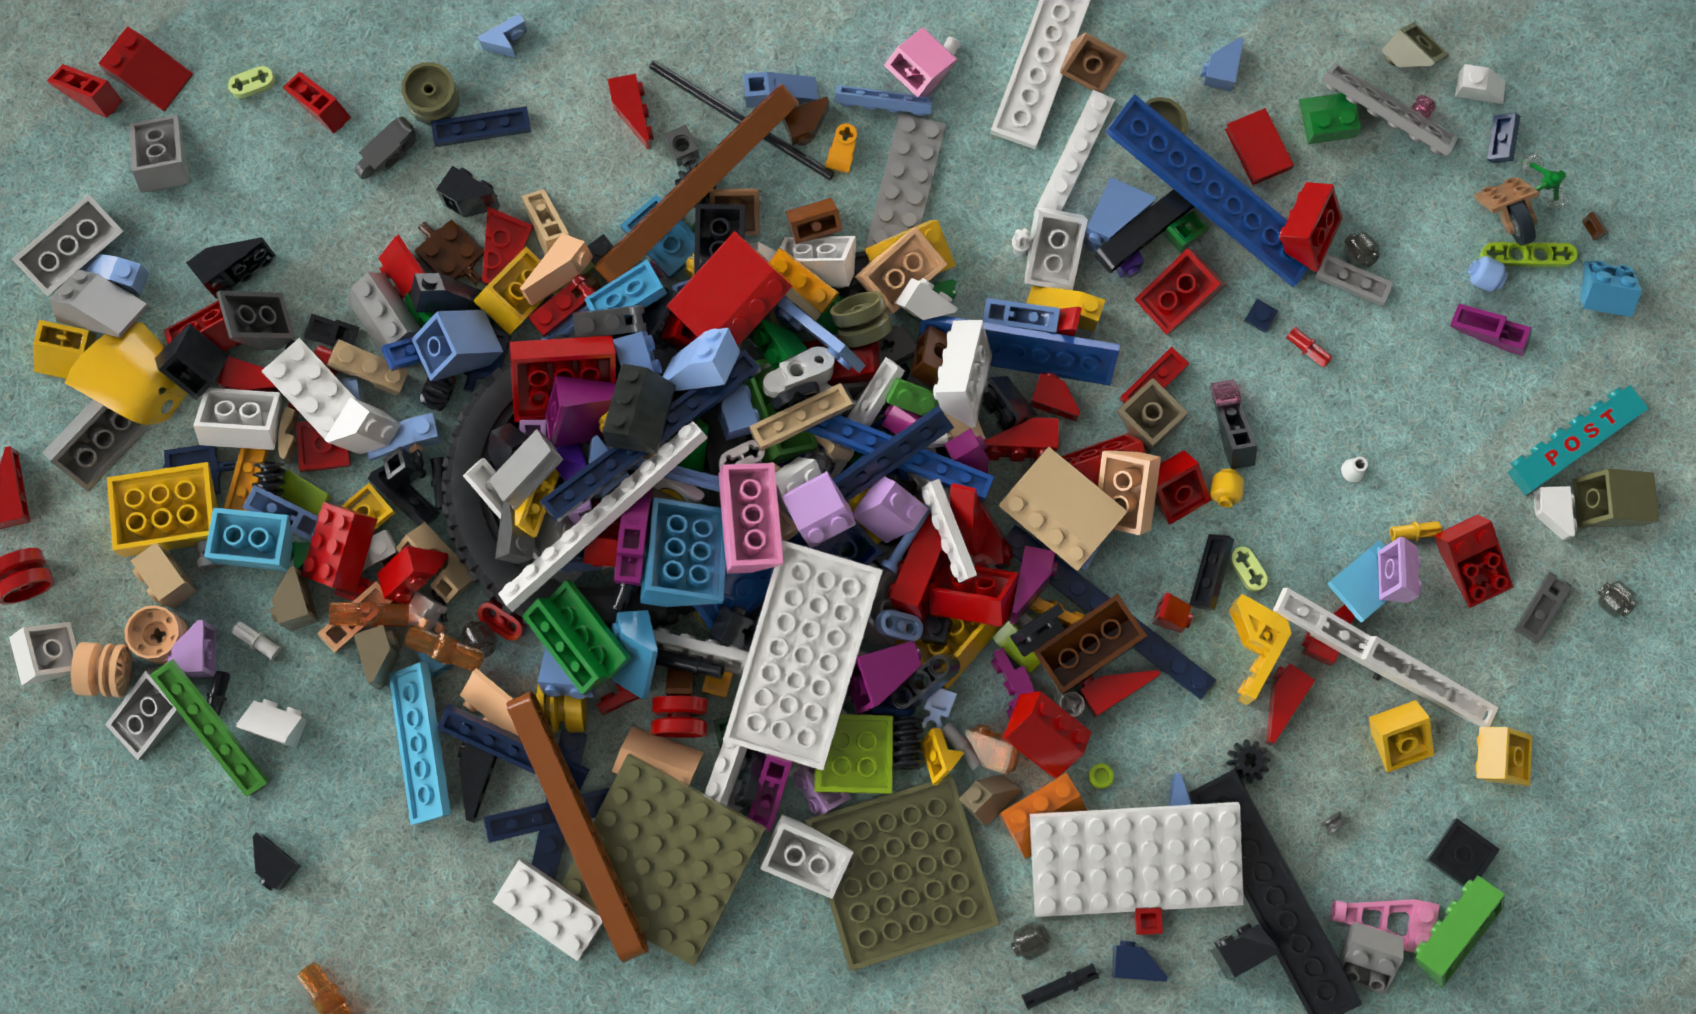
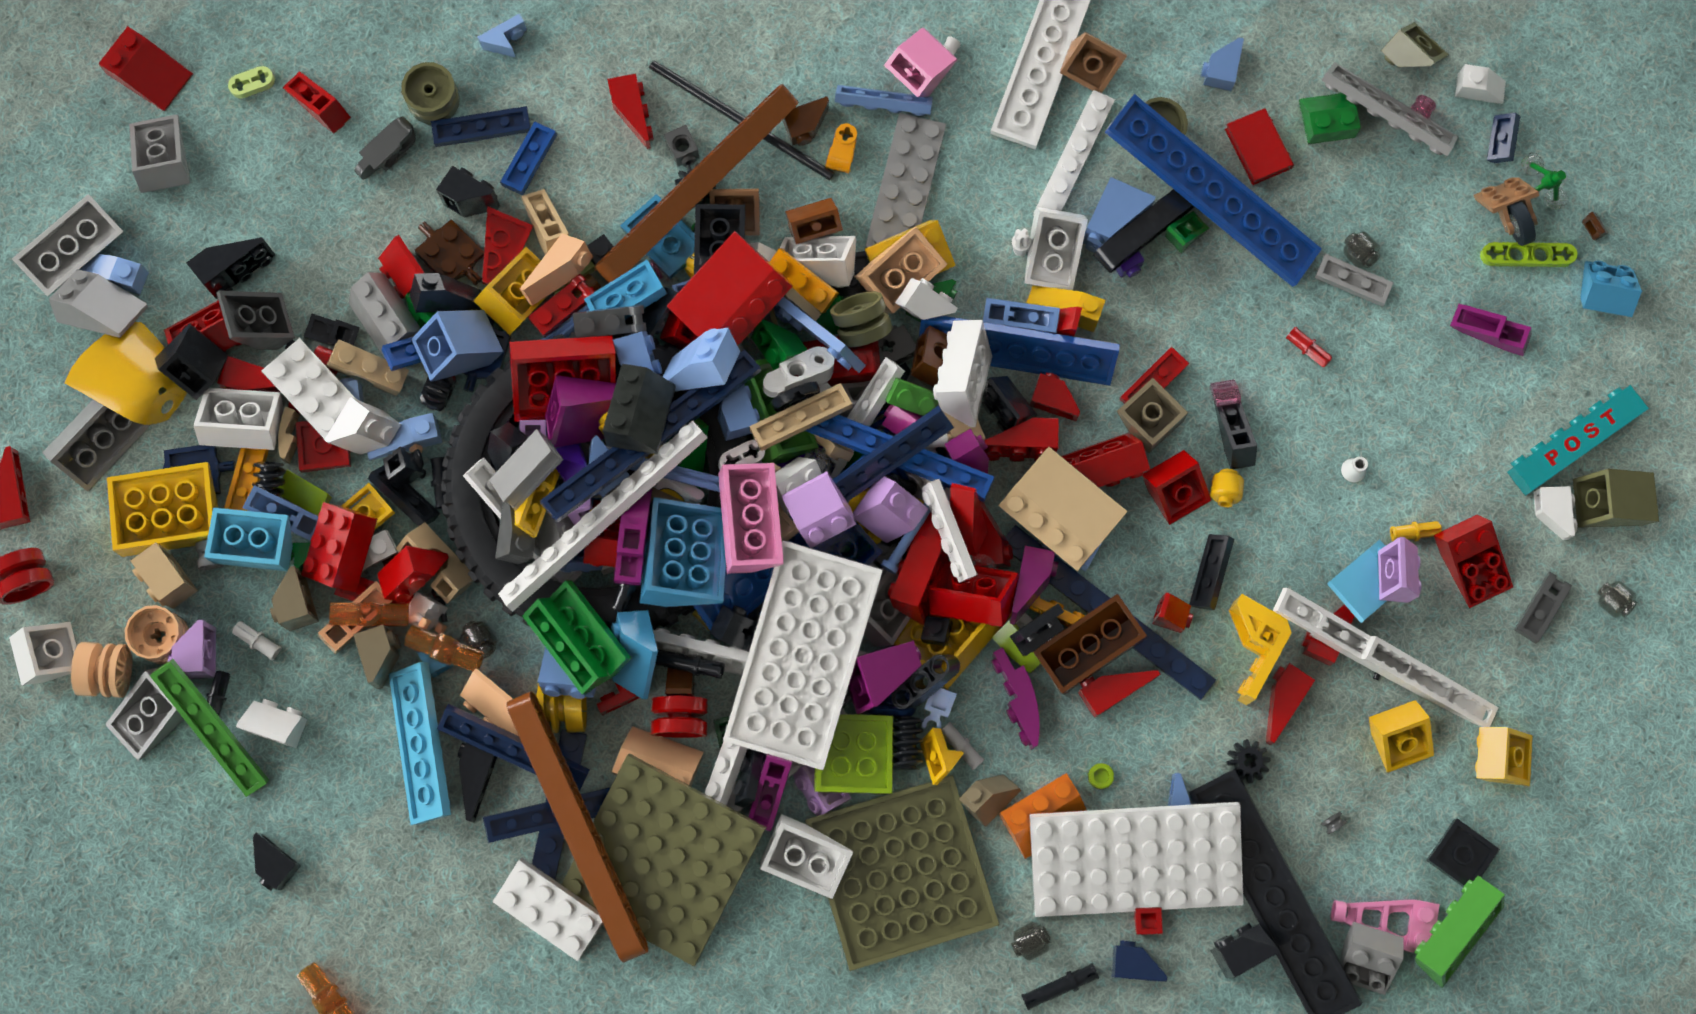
(59, 347): yellow slope -> none
(86, 90): red slope -> none
(501, 622): red plate -> none
(528, 158): none -> blue plate
(717, 686): light orange plate -> none
(761, 84): medium blue slope -> none
(897, 625): light blue plate -> none
(992, 749): clear orange slope -> none
(1046, 733): red slope -> none
(1074, 702): light grey wheel -> none
(1132, 483): light nougat slope -> none
(1180, 291): red slope -> none
(1253, 565): yellowish green beam -> none
(1261, 315): dark blue plate -> none
(1312, 224): red slope -> none
(1487, 274): light blue head -> none

